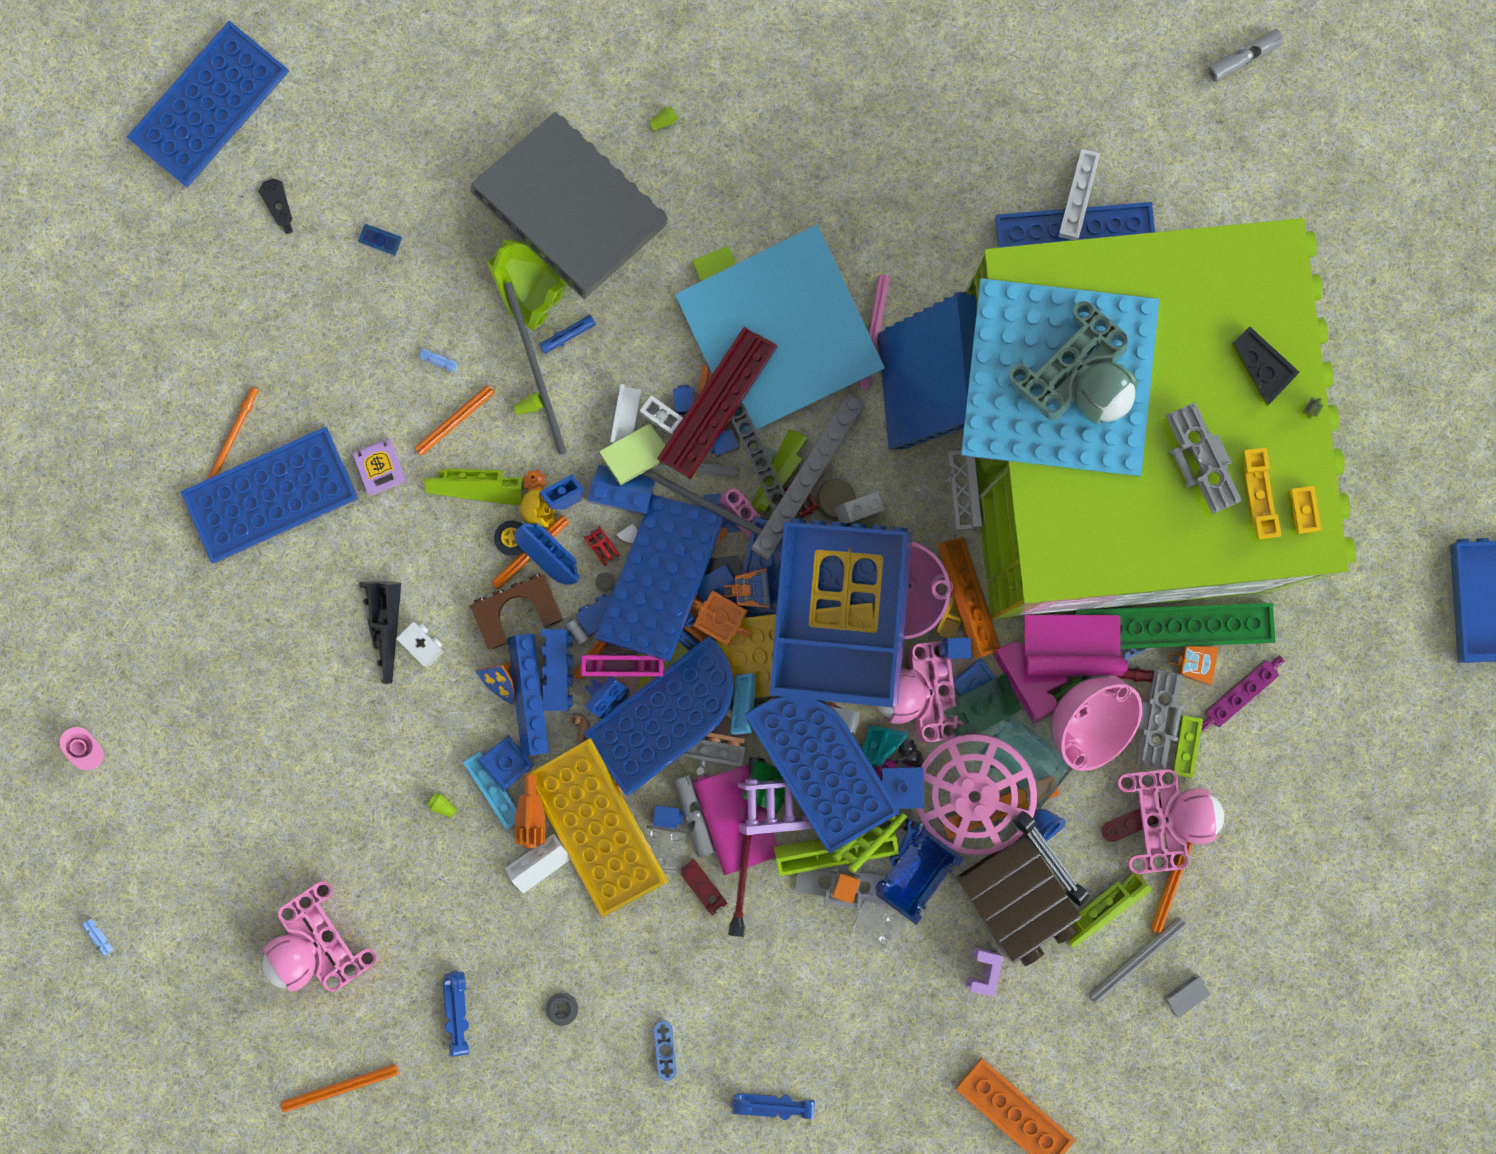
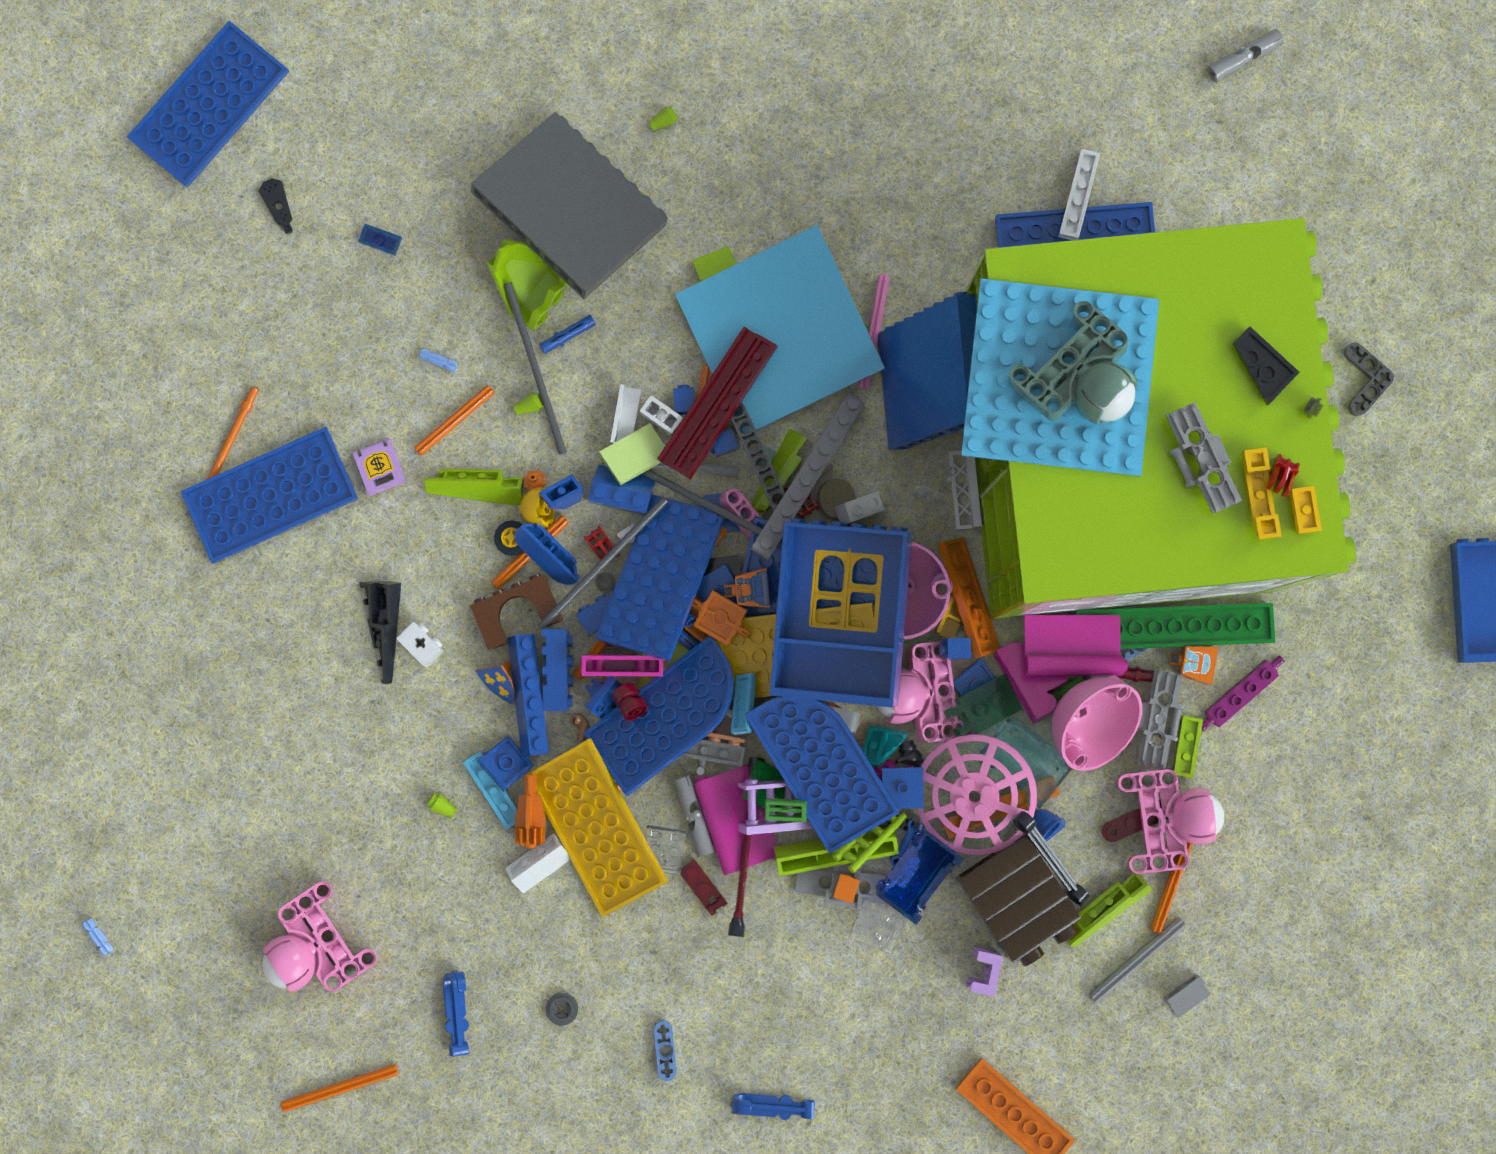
(81, 748): bright pink piece -> none
(577, 631): white pin -> none
(603, 563): none -> dark grey piece
(629, 701): none -> dark red wheel
(667, 817): blue brick -> none
(787, 802): none -> bright green tile
(1282, 473): none -> red arm
(1373, 375): none -> dark grey beam

